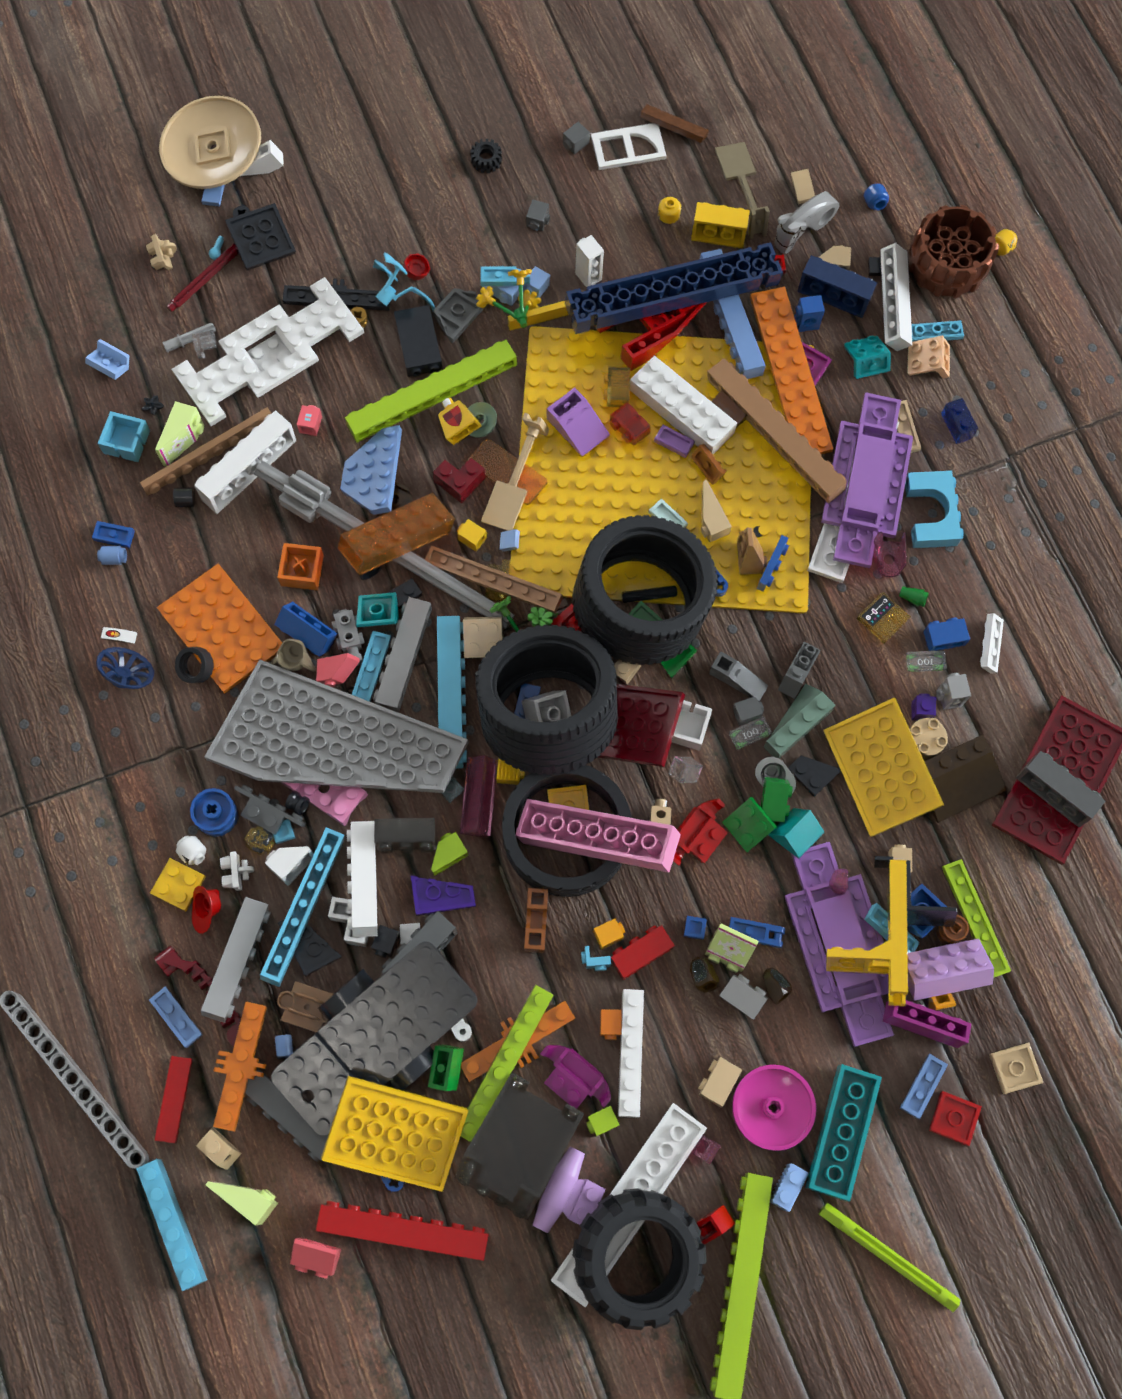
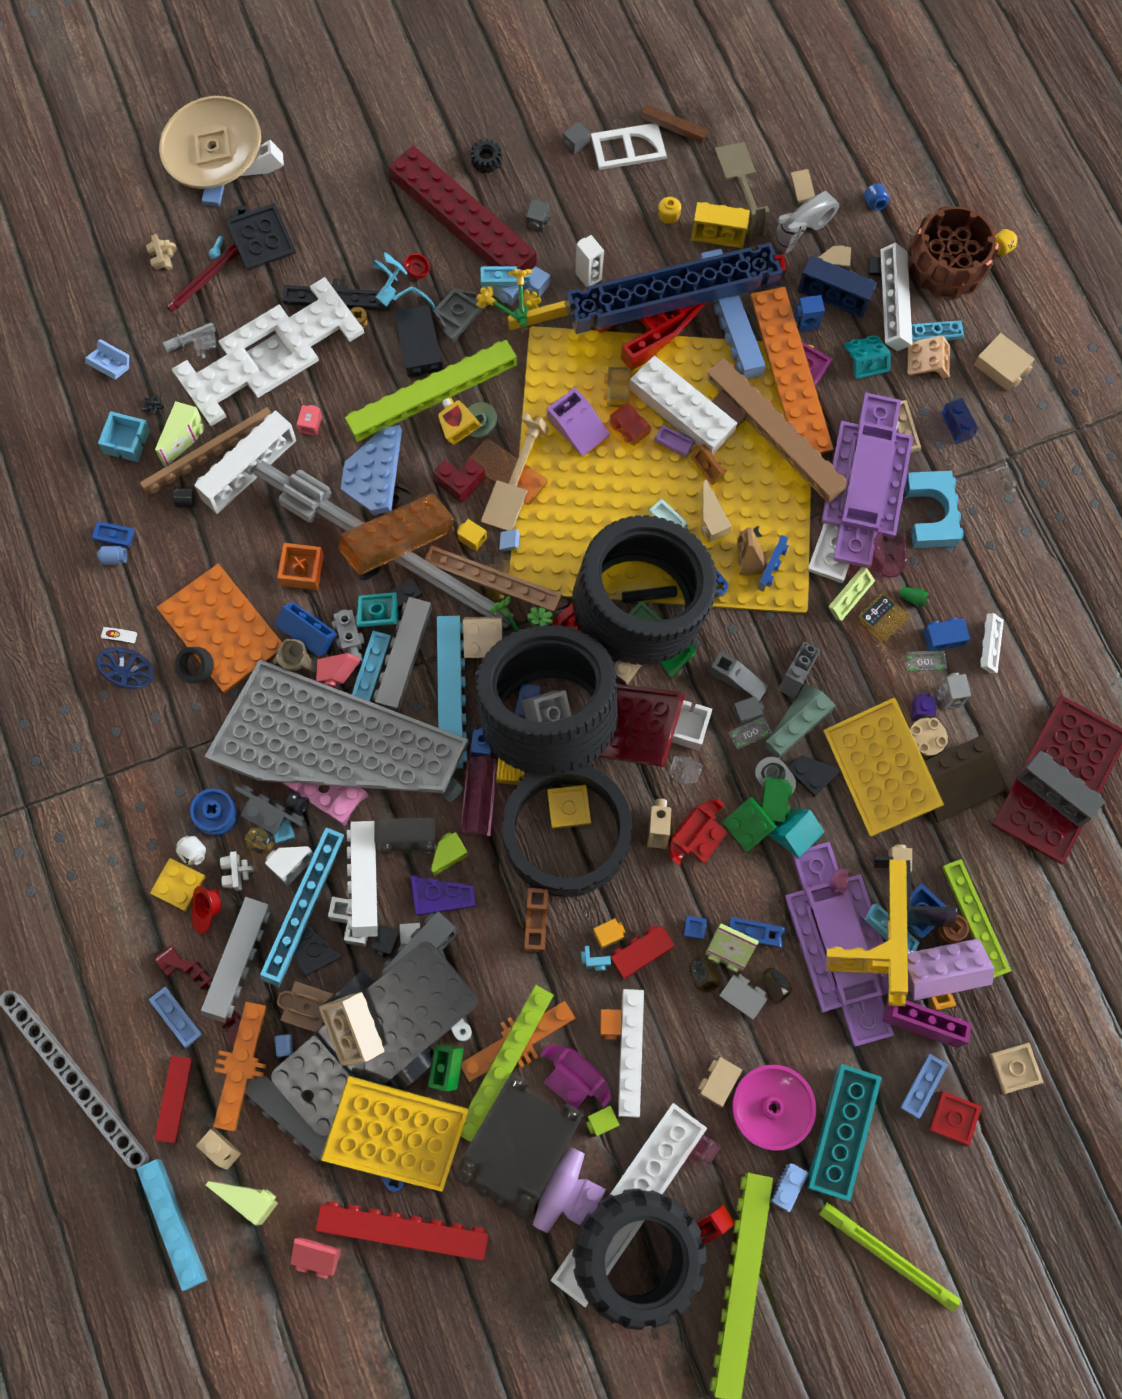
(351, 1029): none -> tan slope
(460, 211): none -> dark red brick
(479, 745): none -> blue brick
(598, 835): bright pink brick -> none
(851, 593): none -> yellowish green plate
(1004, 362): none -> tan brick

